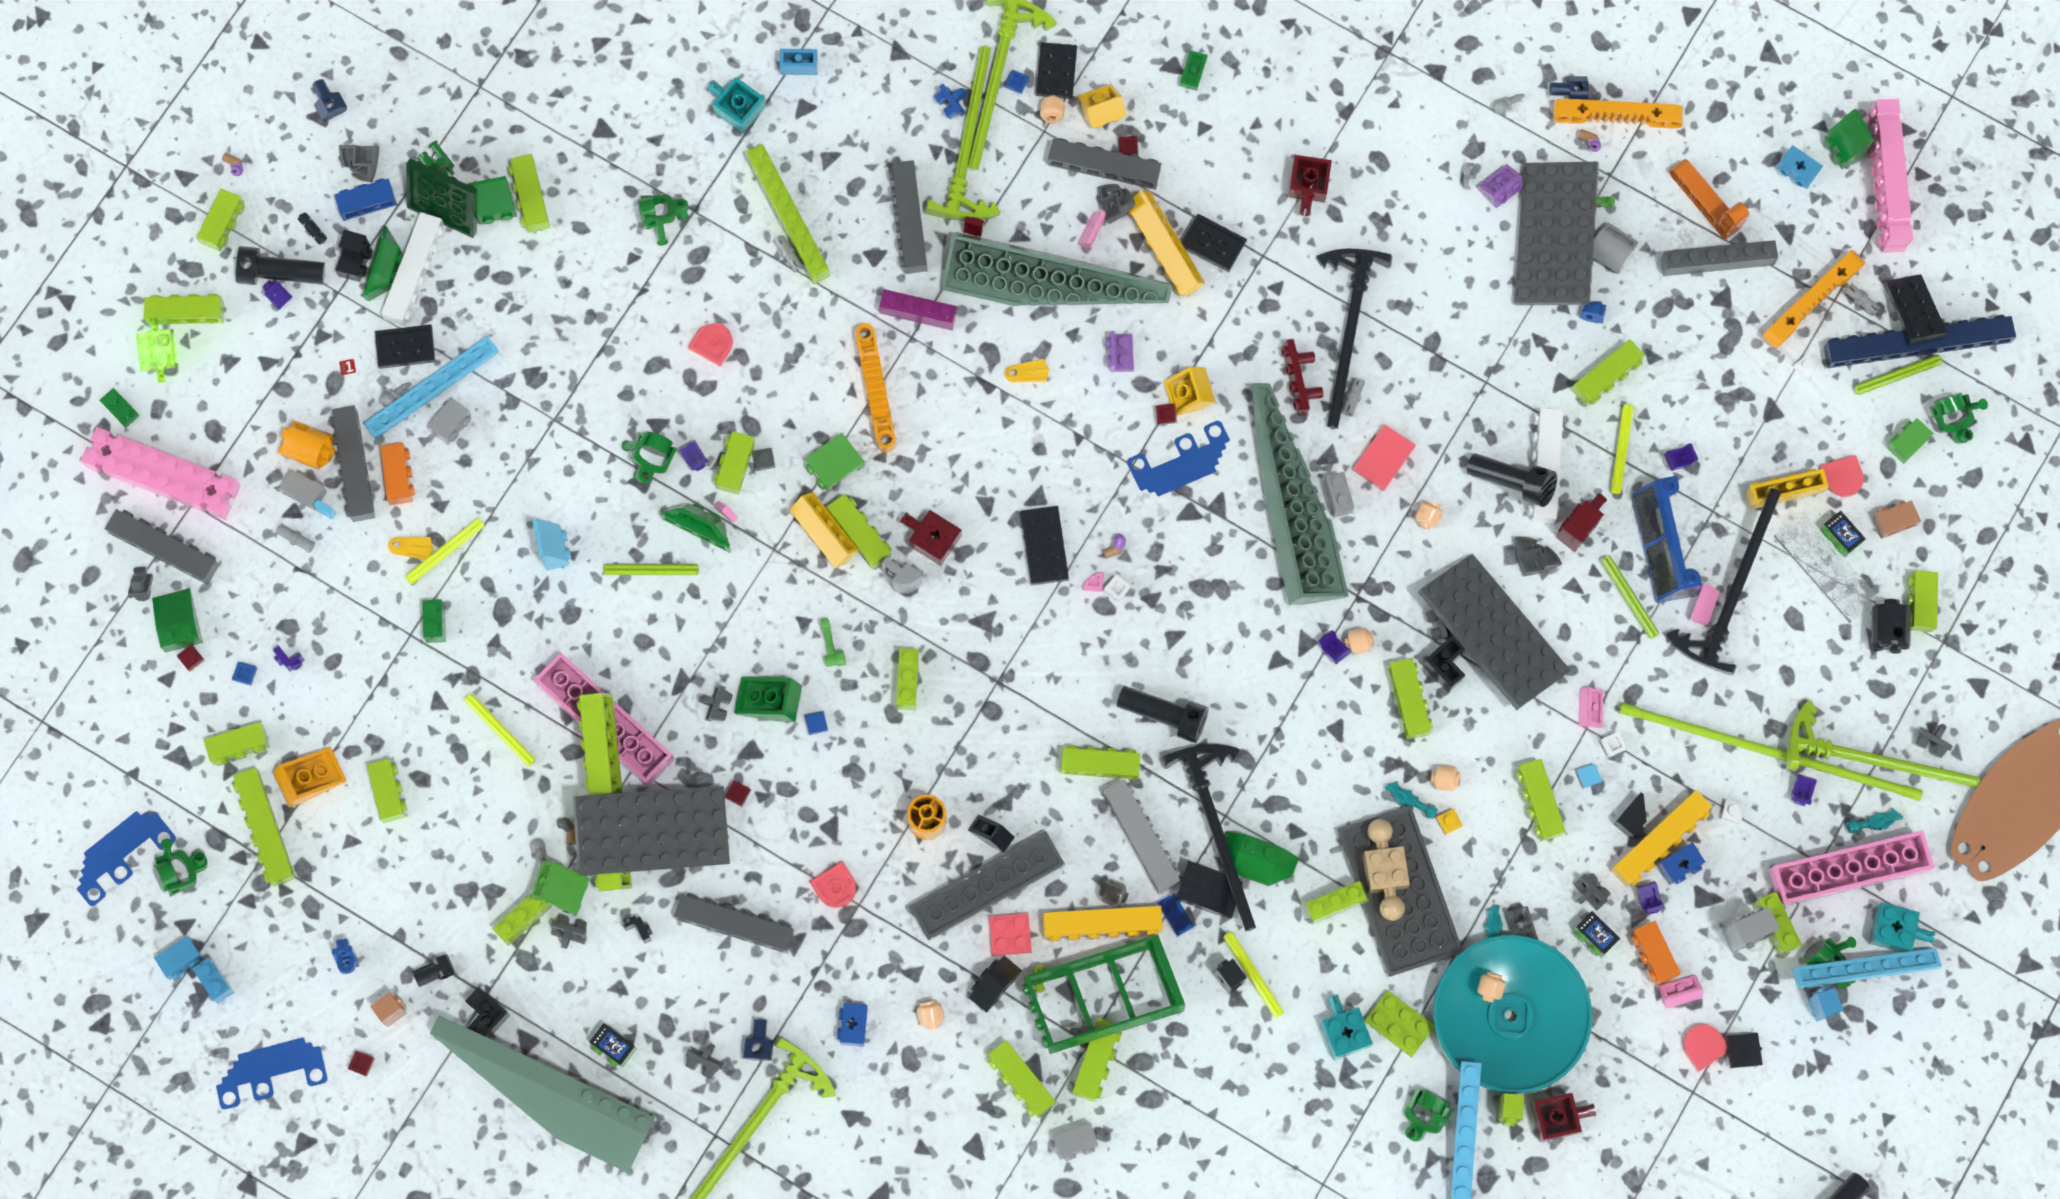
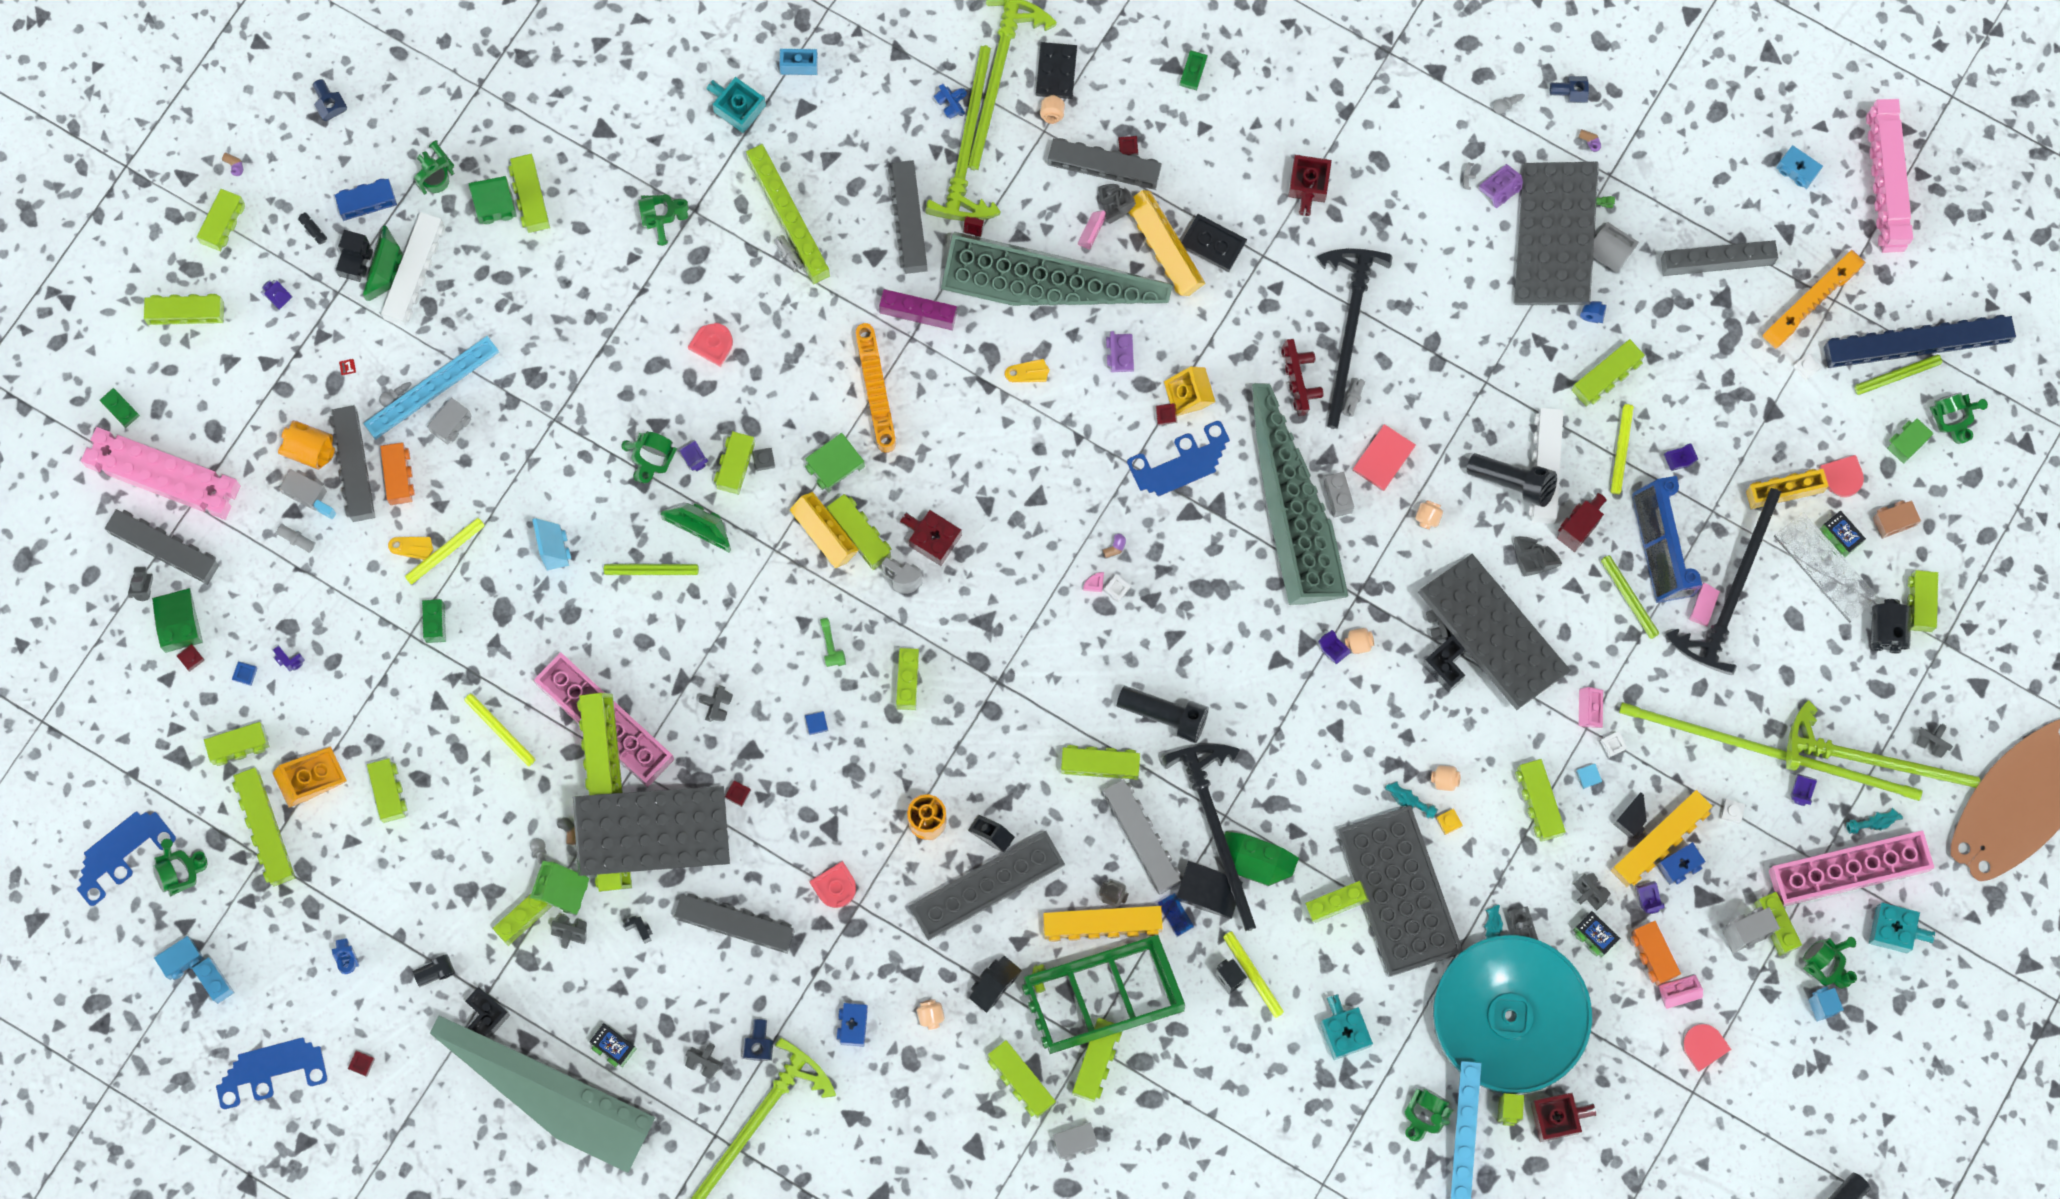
(157, 350): clear neon green plate -> none
(276, 268): black piece -> none
(360, 160): dark grey brick -> none
(389, 1009): nougat brick -> none
(405, 346): black plate -> none
(442, 197): dark green plate -> none
(721, 507): bright pink tile -> none
(768, 698): green slope -> none
(1010, 934): coral plate -> none
(1017, 81): blue tile -> none
(1044, 545): black plate -> none
(1102, 106): yellow slope -> none
(1386, 870): tan brick -> none
(1399, 1023): lime plate -> none
(1409, 698): lime brick -> none
(1491, 986): light nougat head -> none
(1666, 115): light orange gear -> none
(1723, 219): orange beam -> none
(1744, 1050): black piece -> none
(1848, 140): green slope -> none
(1862, 299): light grey pin -> none
(1866, 968): medium azure plate -> none
(1915, 309): black plate -> none

